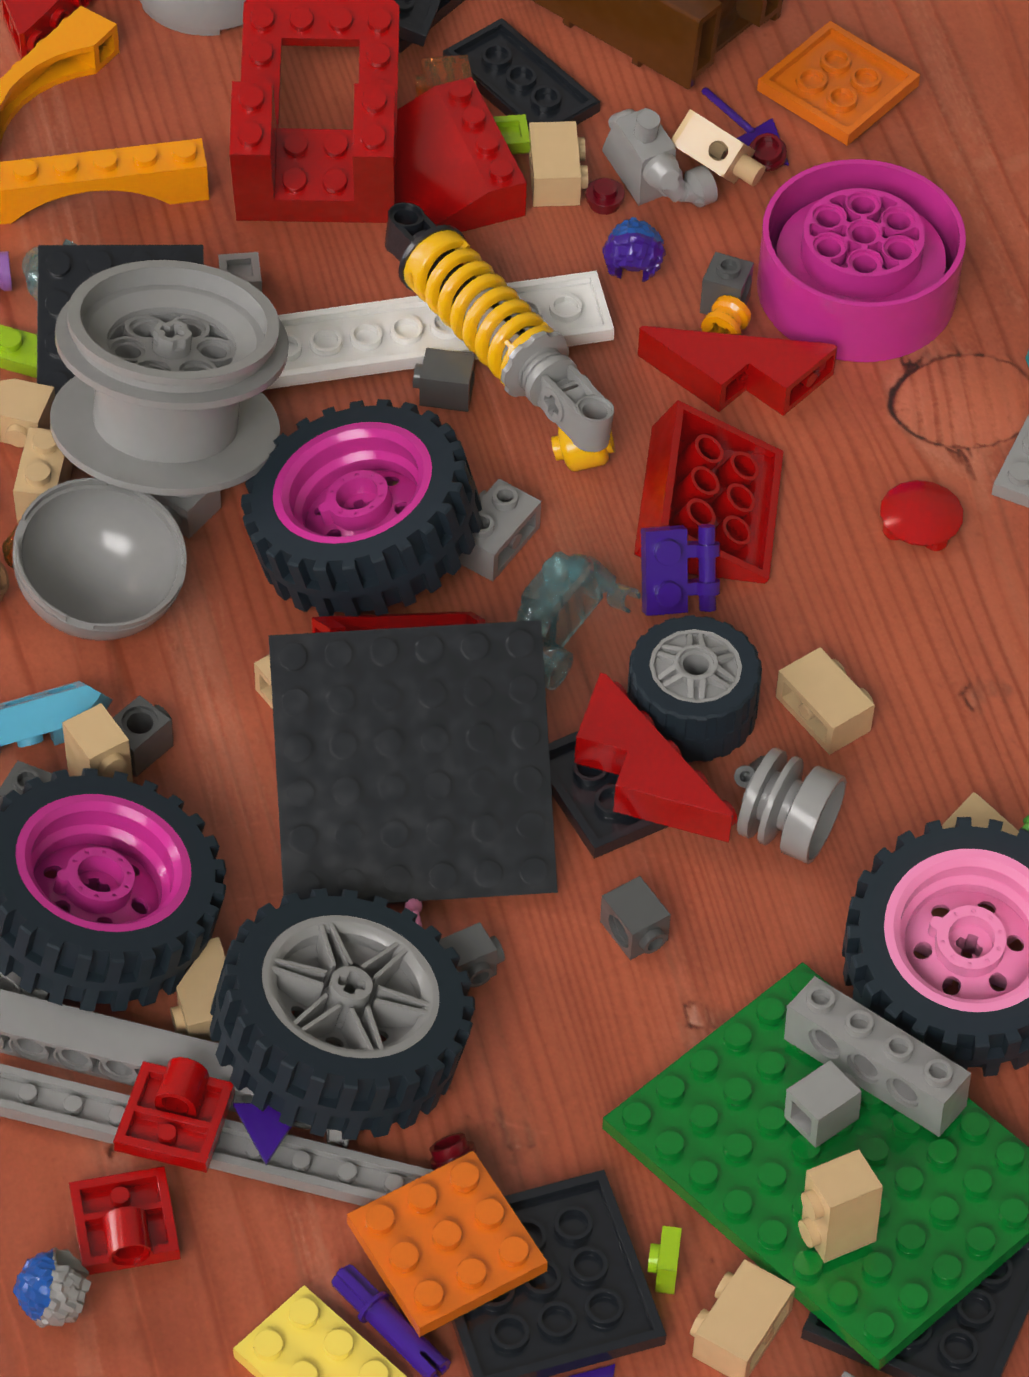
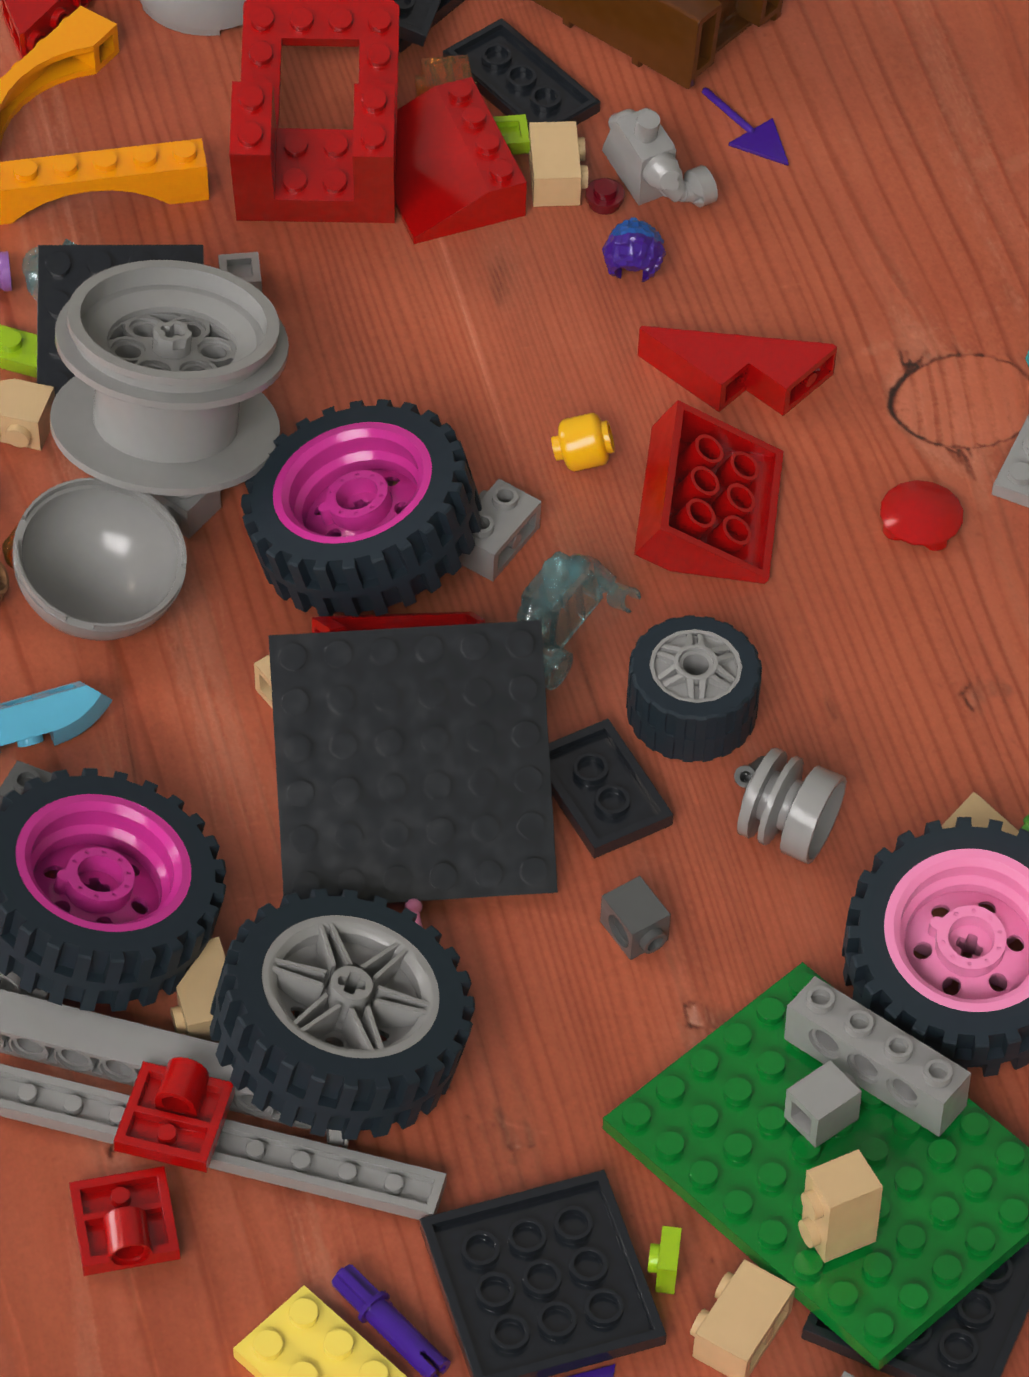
(39, 468): tan brick -> none
(52, 1288): piece -> none
(96, 742): tan brick -> none
(155, 728): dark grey brick -> none
(262, 1128): dark purple piece -> none
(397, 331): white plate -> none
(445, 379): dark grey brick -> none
(446, 1243): orange plate -> none
(450, 1149): dark red plate -> none
(477, 953): dark grey brick -> none
(496, 324): piece -> none
(652, 773): red slope -> none
(666, 569): dark purple plate -> none
(708, 145): tan torso -> none
(726, 277): dark grey brick -> none
(727, 316): light orange wheel -> none
(769, 151): dark red plate -> none
(825, 700): tan brick -> none
(838, 82): orange plate -> none
(861, 259): dark pink wheel -> none

